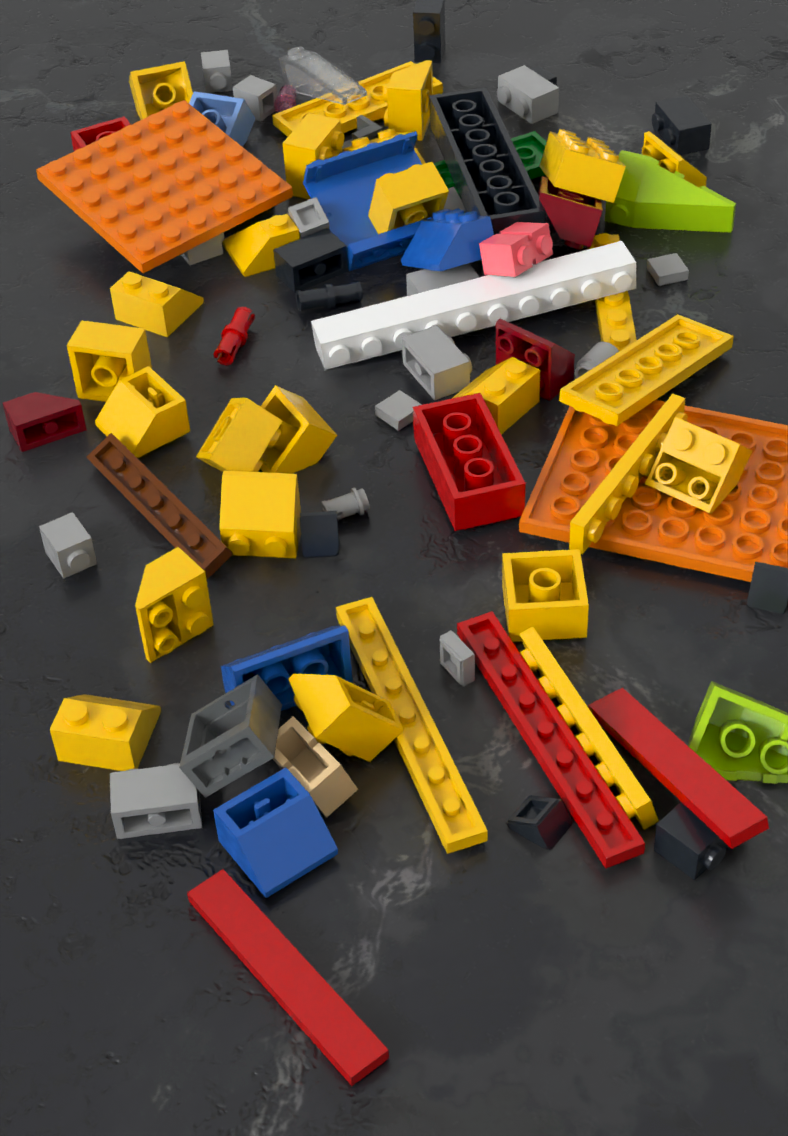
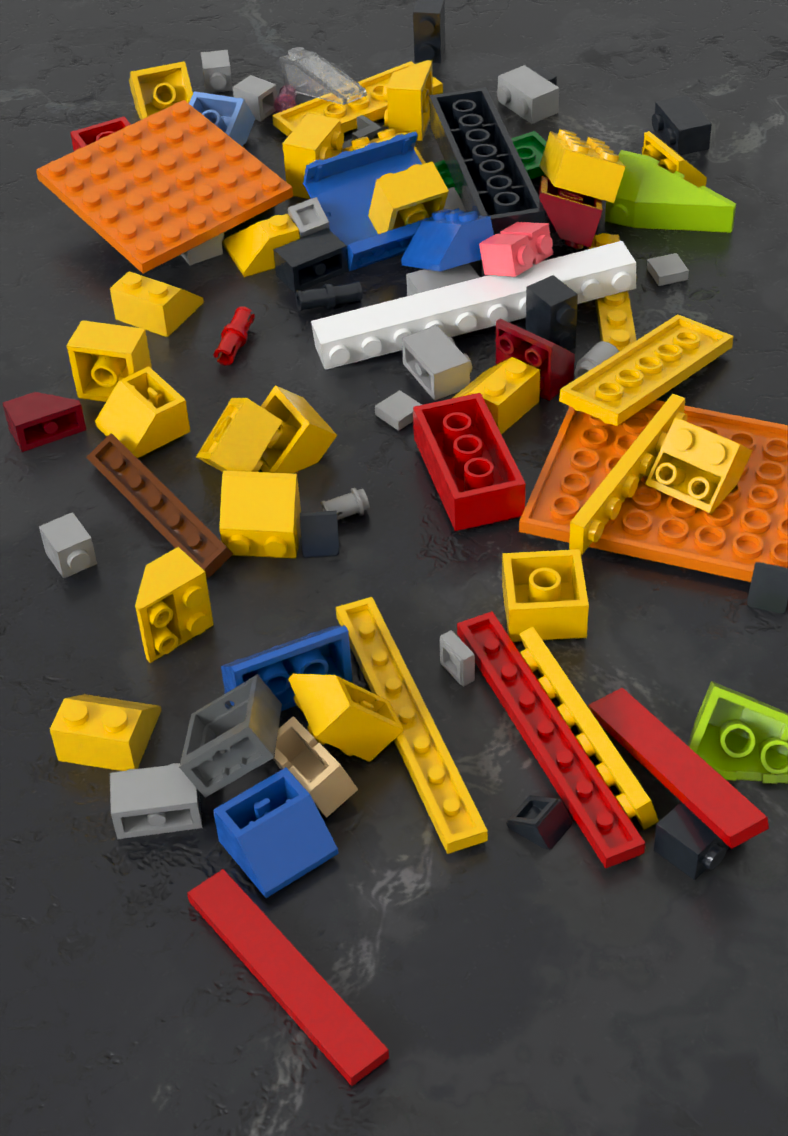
(552, 311): none -> black brick

